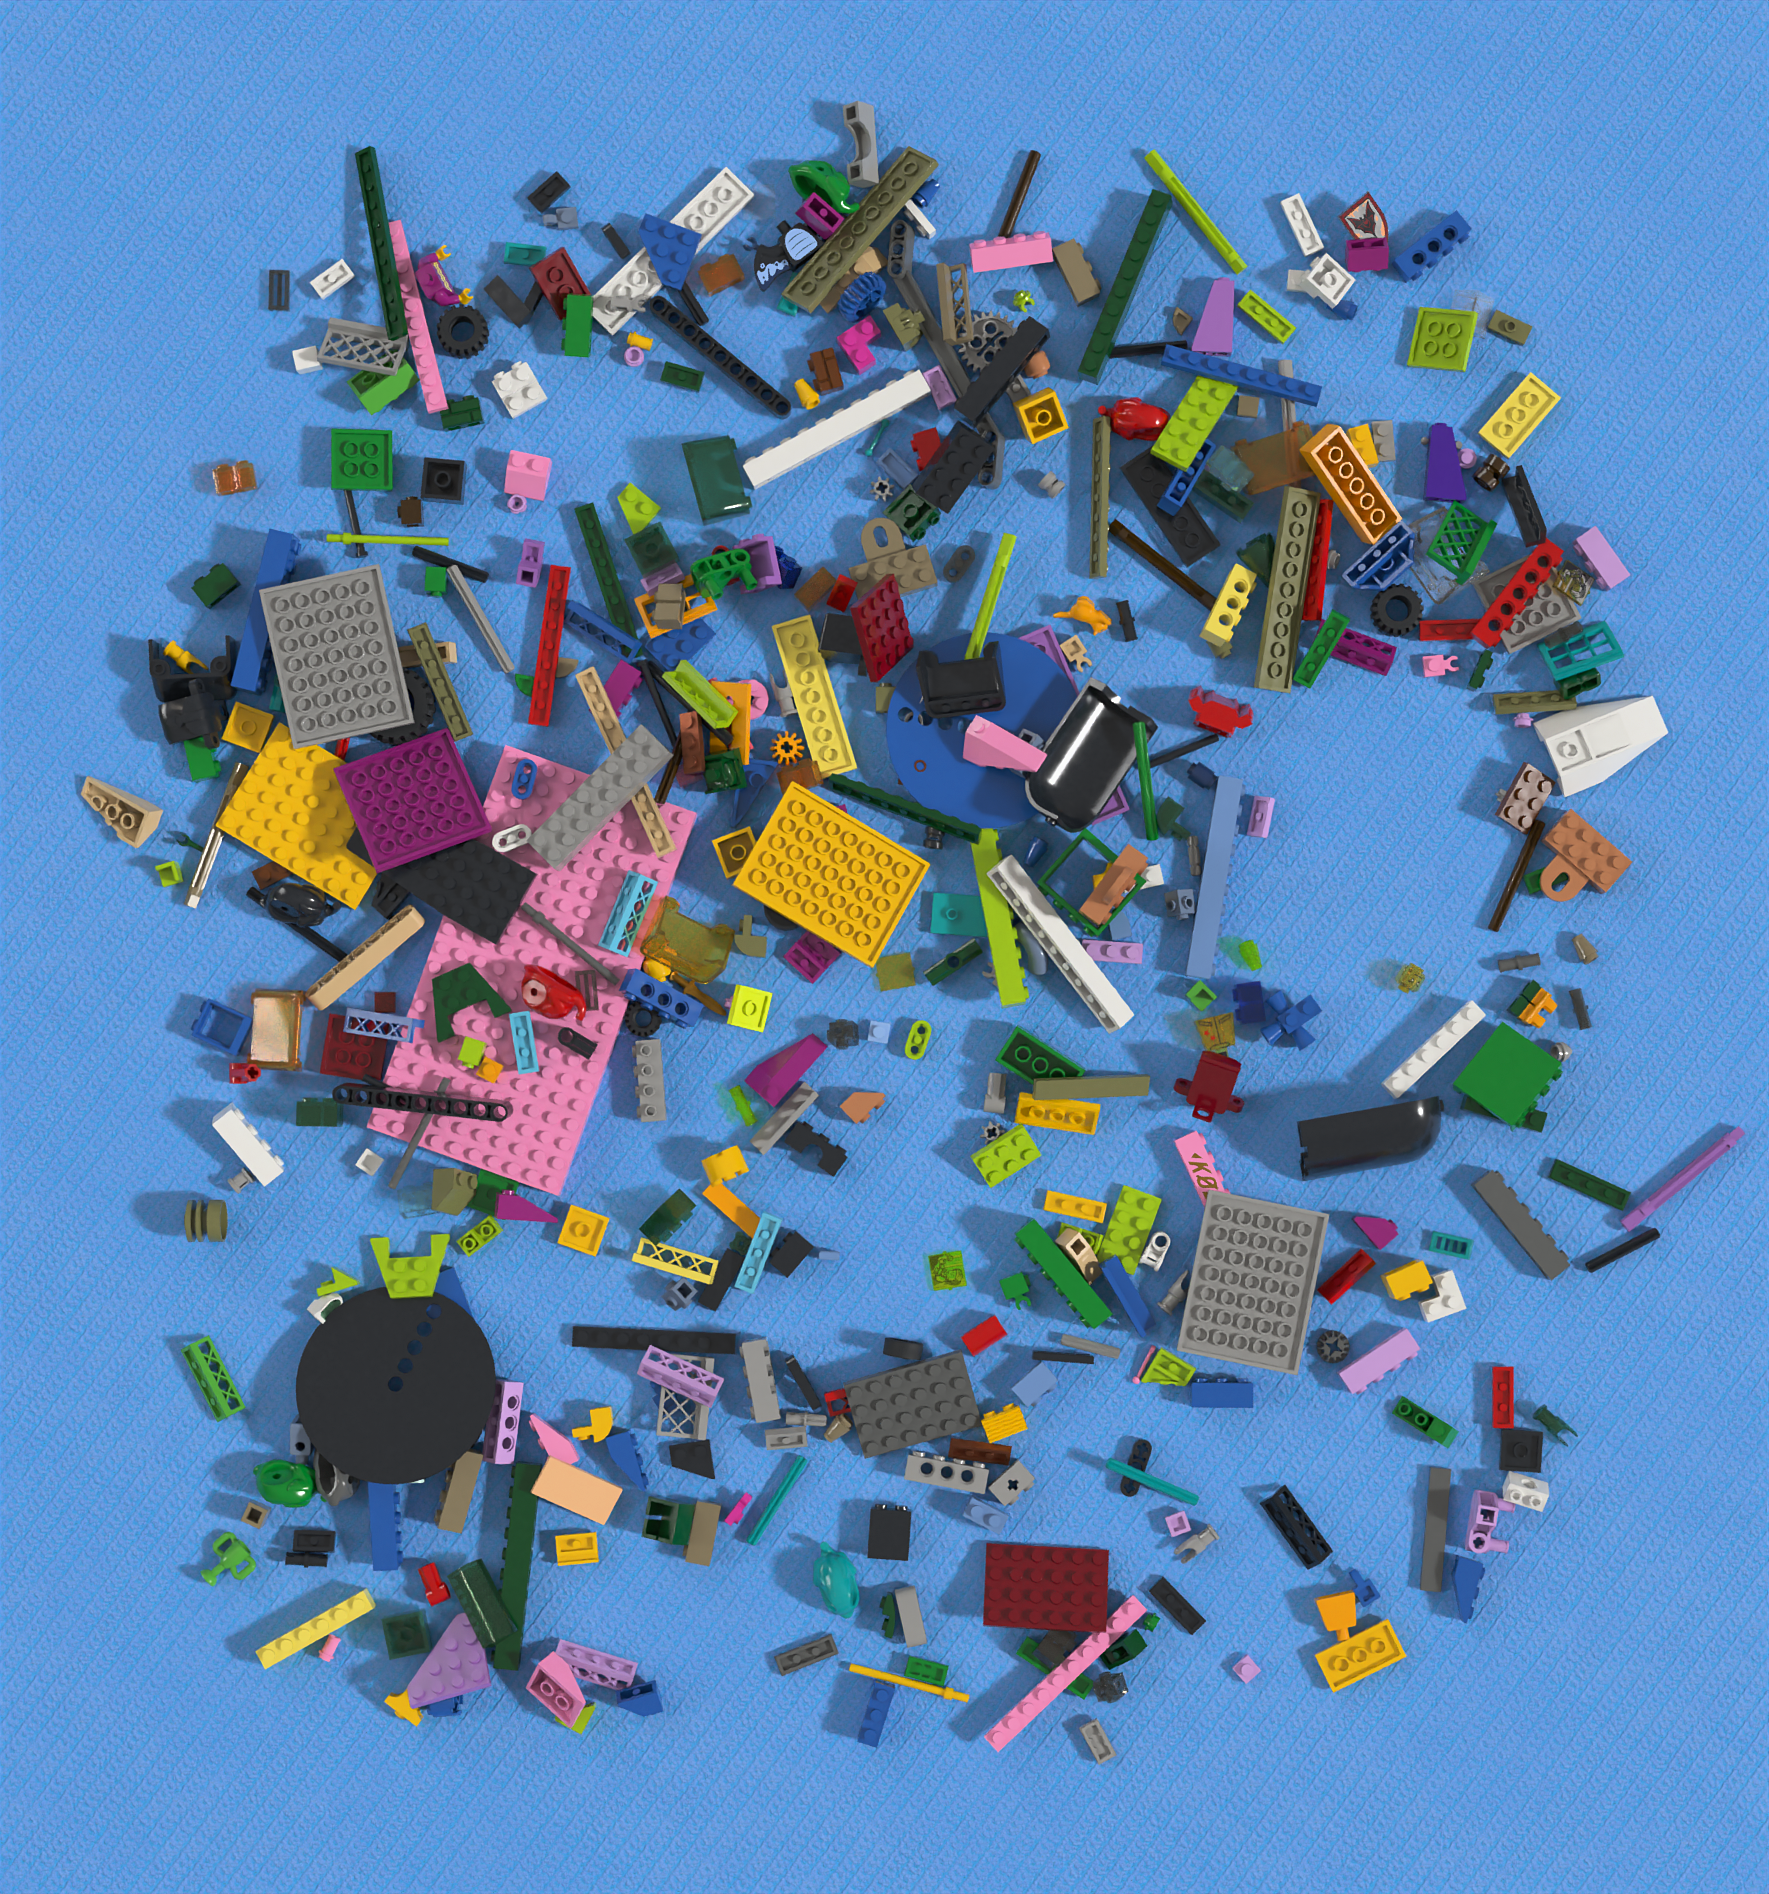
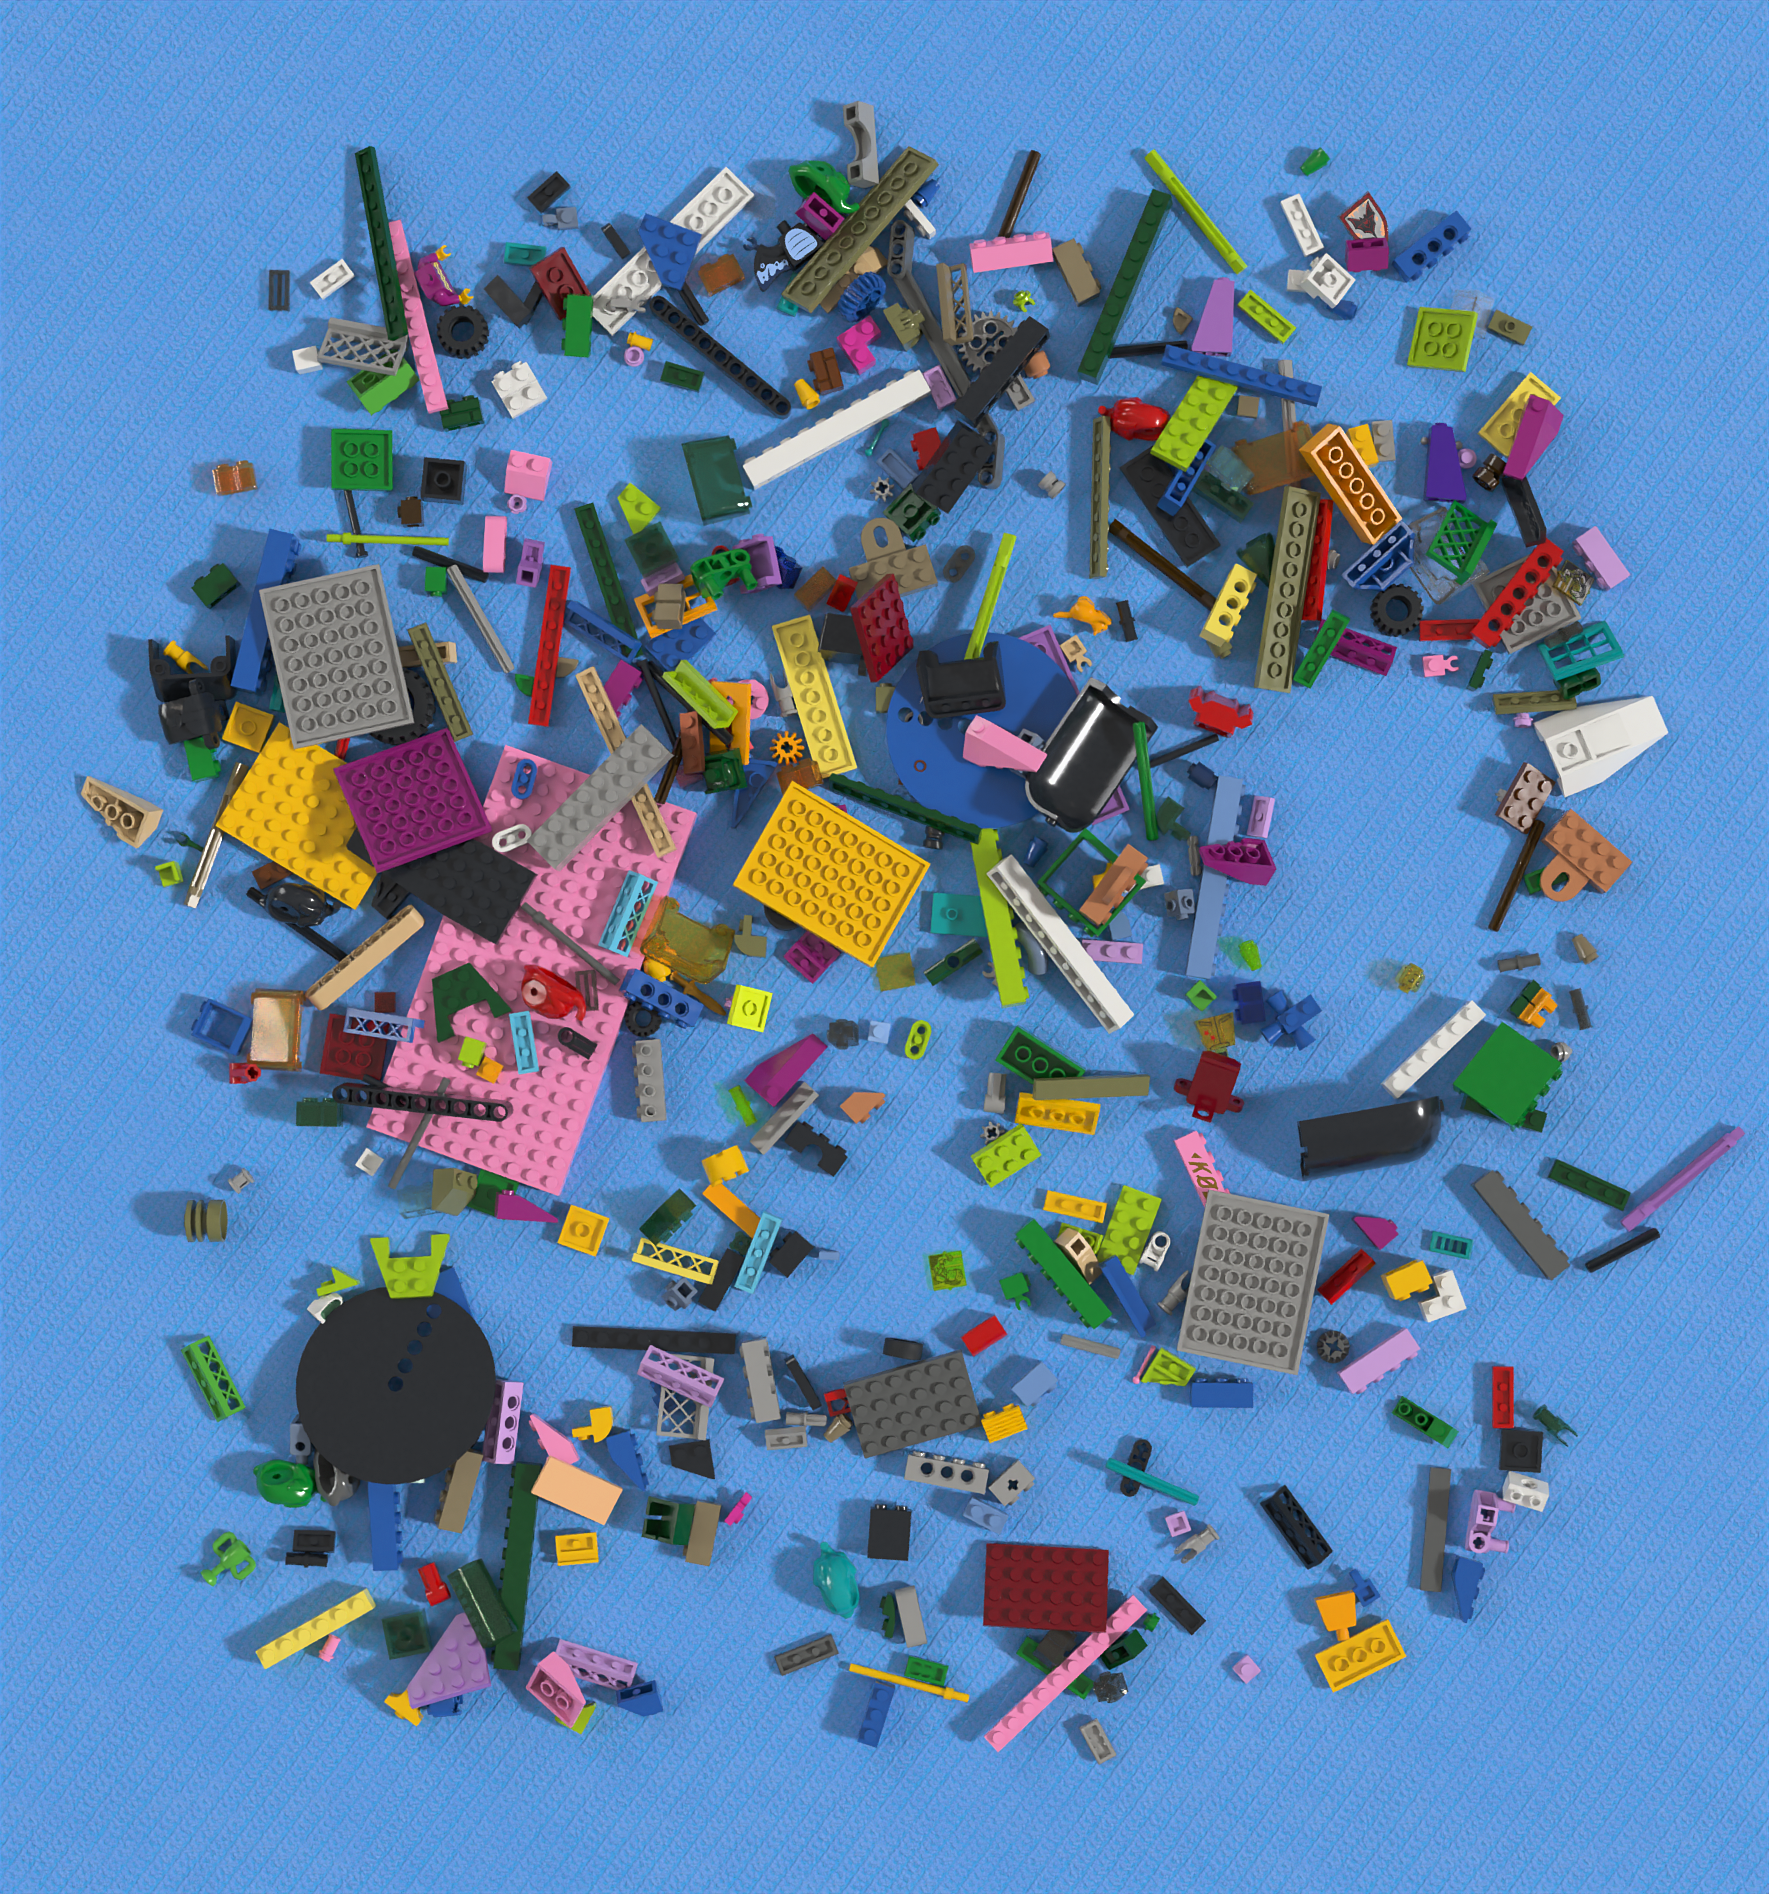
(247, 1144): white wedge -> none
(256, 1514): dark tan brick -> none
(479, 1235): lime slope -> none
(494, 544): none -> bright pink beam
(734, 850): yellow brick -> none
(776, 1500): teal axle -> none
(979, 1451): copper plate -> none
(1040, 415): yellow brick -> none
(1062, 1357): black tile -> none
(1243, 860): none -> magenta wedge
(1315, 161): none -> green cone
(1535, 431): none -> magenta wedge

